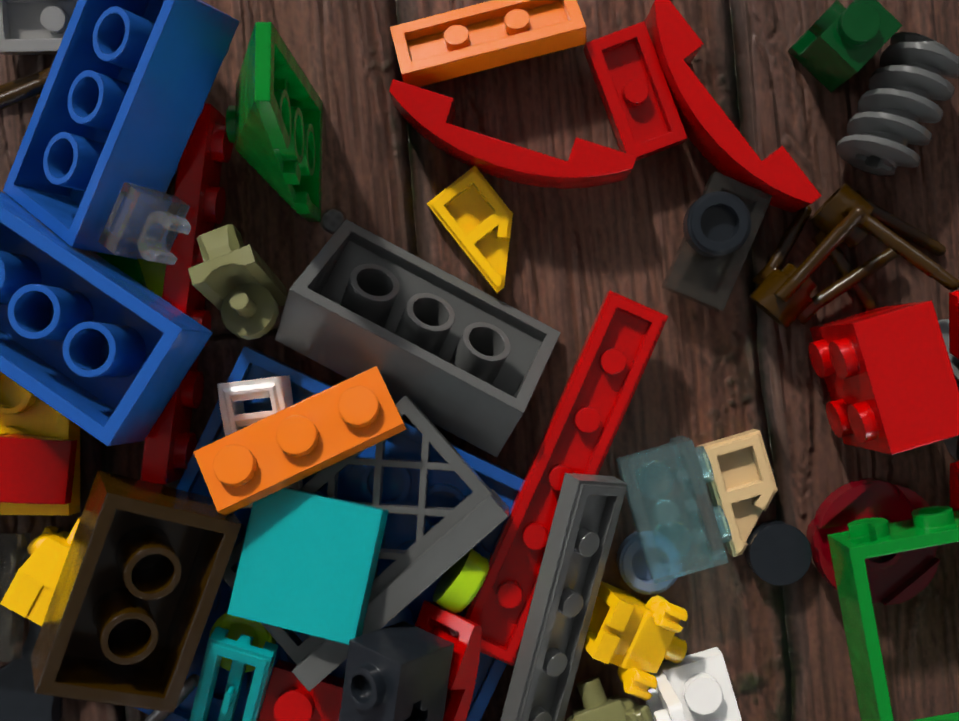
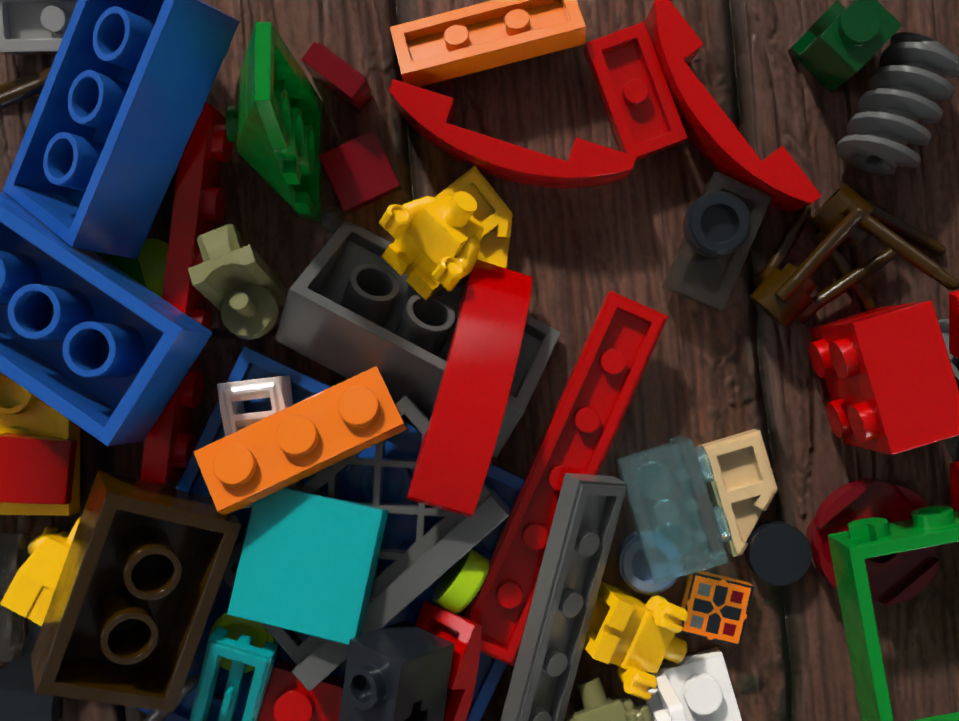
(145, 224): clear tile -> none
(337, 76): none -> dark red tile
(359, 172): none -> dark red tile
(433, 241): none -> yellow piece
(472, 390): none -> red slope
(716, 607): none -> tile

